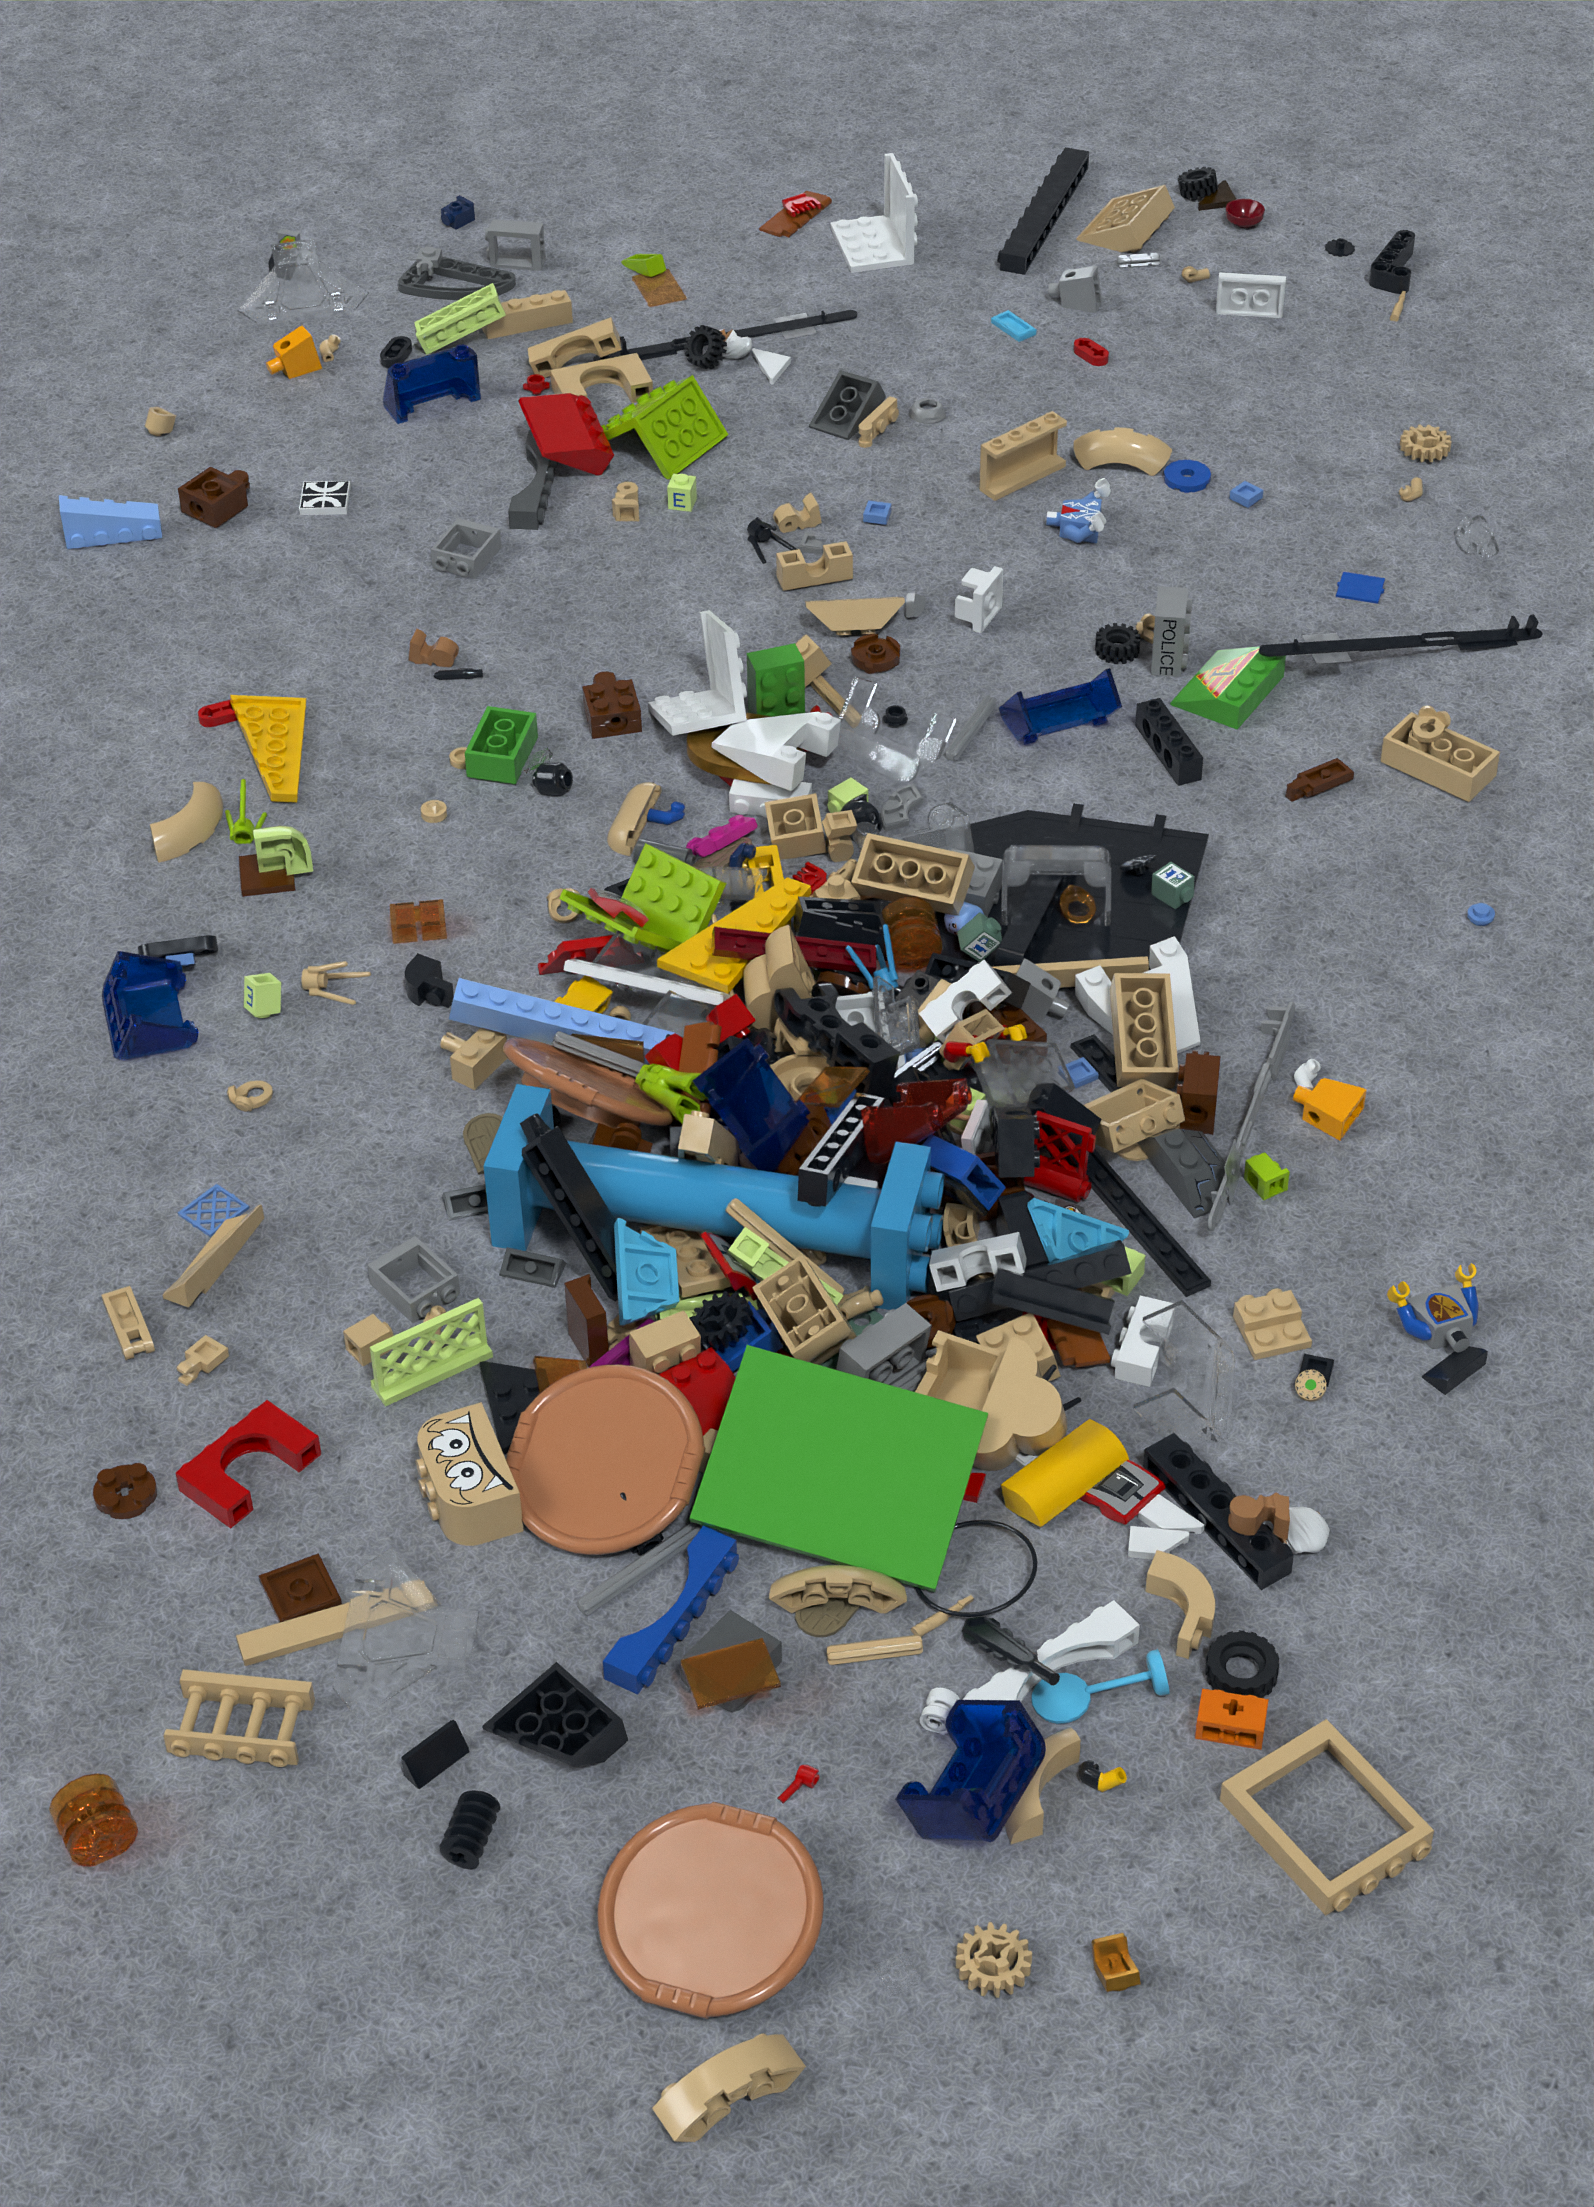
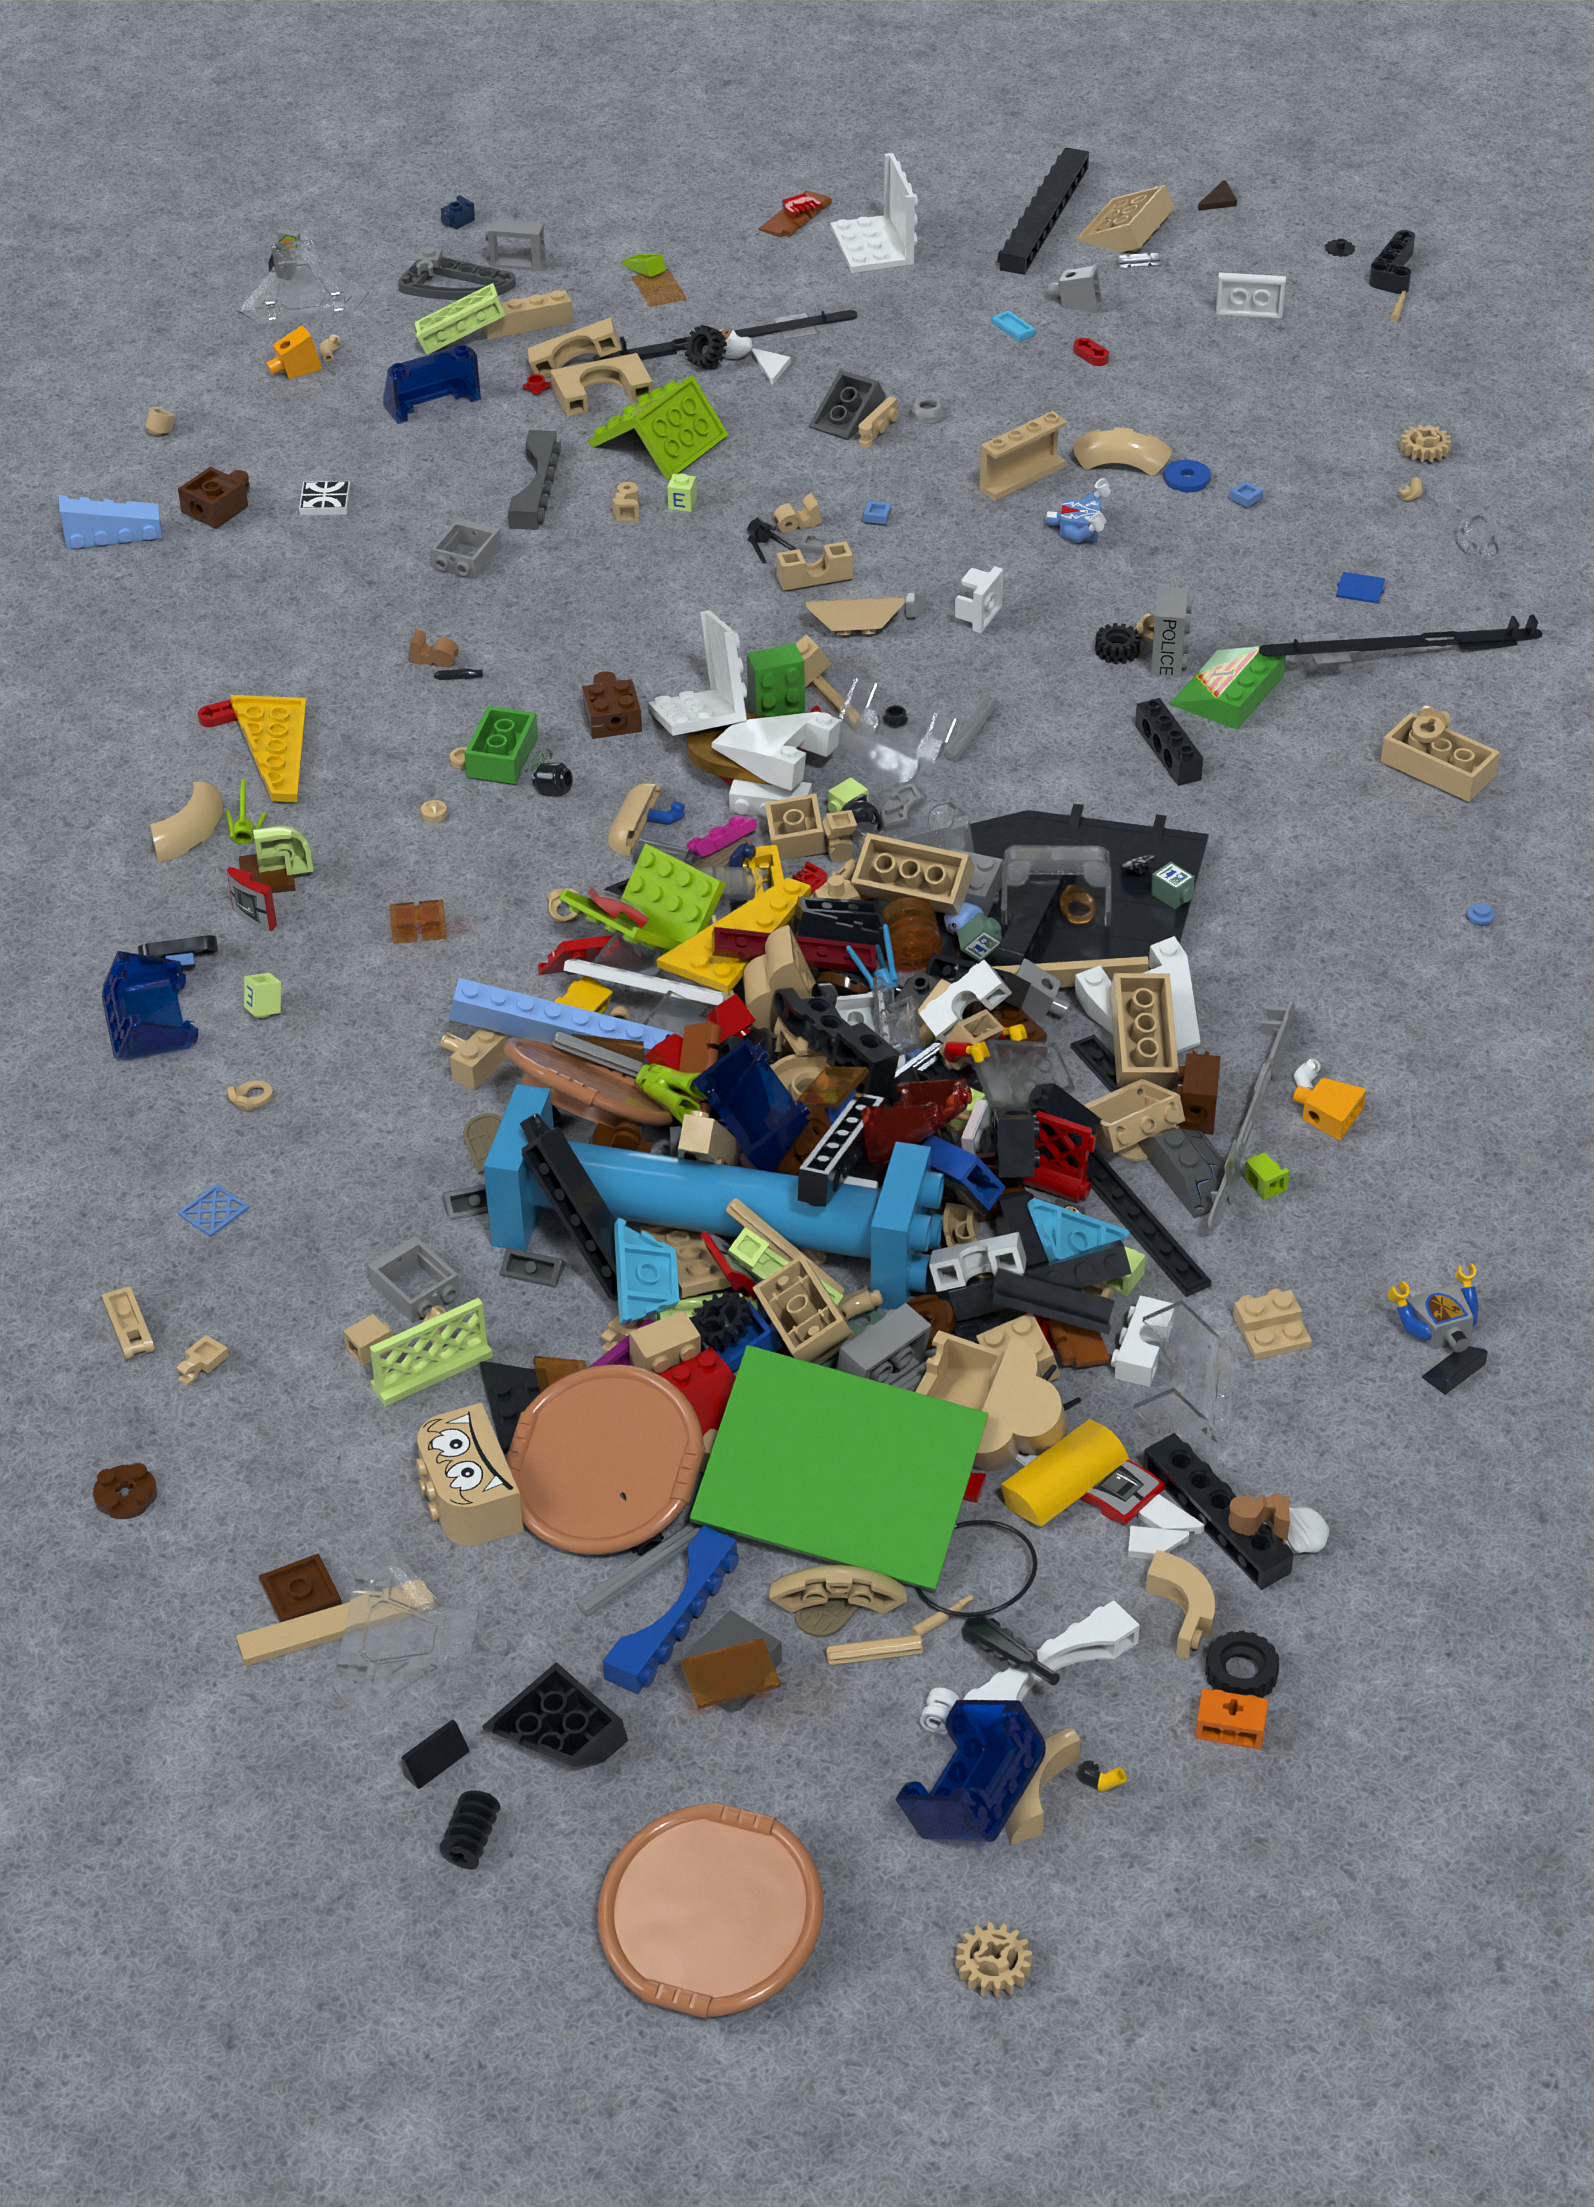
(93, 1819): clear orange wheel -> none
(214, 1257): tan wedge -> none
(235, 1690): tan fence -> none
(251, 899): none -> slope
(262, 1430): red arch -> none
(317, 978): tan plant -> none
(396, 351): black plate -> none
(426, 982): black brick -> none
(568, 431): red slope -> none
(586, 1319): reddish brown container -> none
(704, 2095): tan brick -> none
(806, 1776): red hand -> none
(885, 656): reddish brown plate -> none
(1061, 708): clear blue windscreen -> none
(1071, 1695): medium azure piece -> none
(1081, 1072): medium blue tile -> none
(1114, 1963): pearl gold bracket -> none
(1191, 274): tan arm -> none
(1198, 182): black tyre -> none
(1244, 212): dark red piece -> none
(1310, 1385): tan tile -> none
(1319, 779): reddish brown hinge -> none
(1320, 1364): black tile -> none
(1362, 1877): tan window -> none

